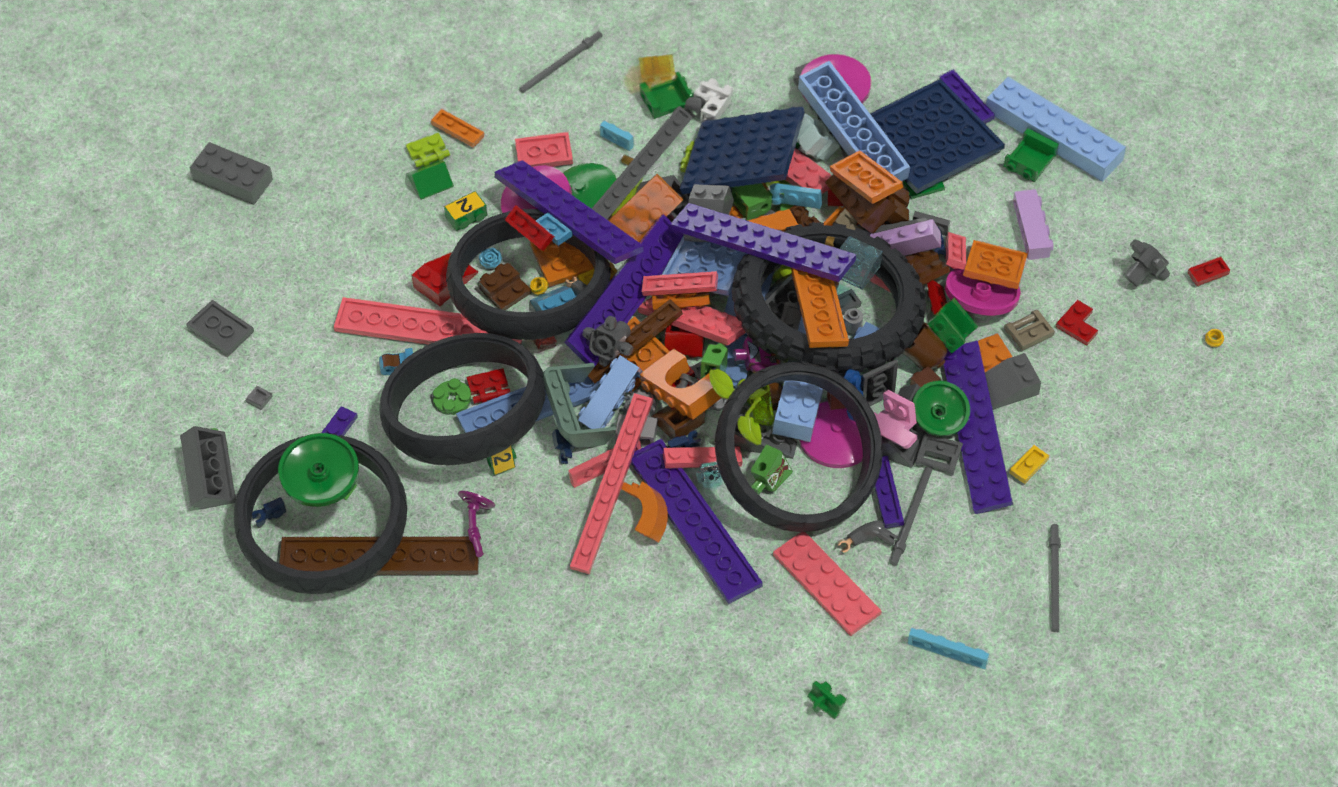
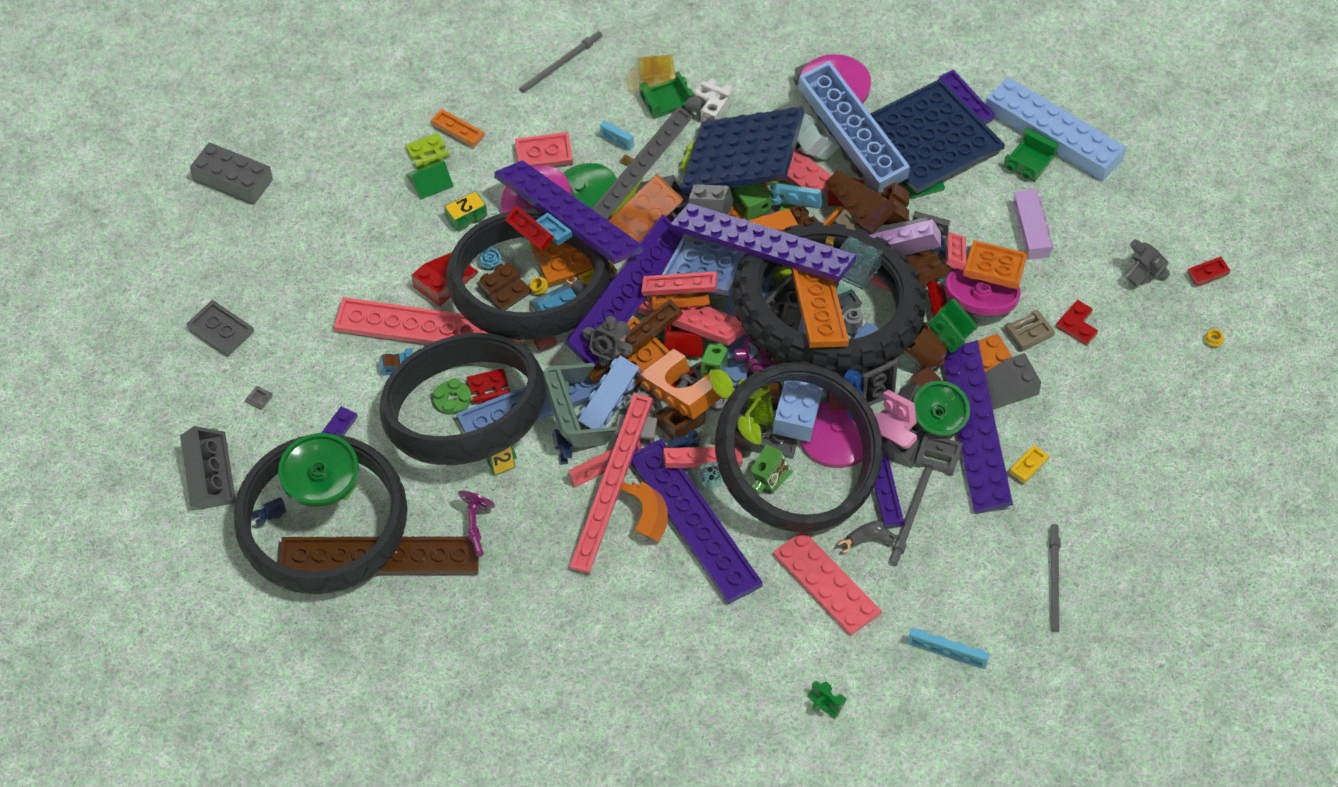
(866, 177): orange plate -> none

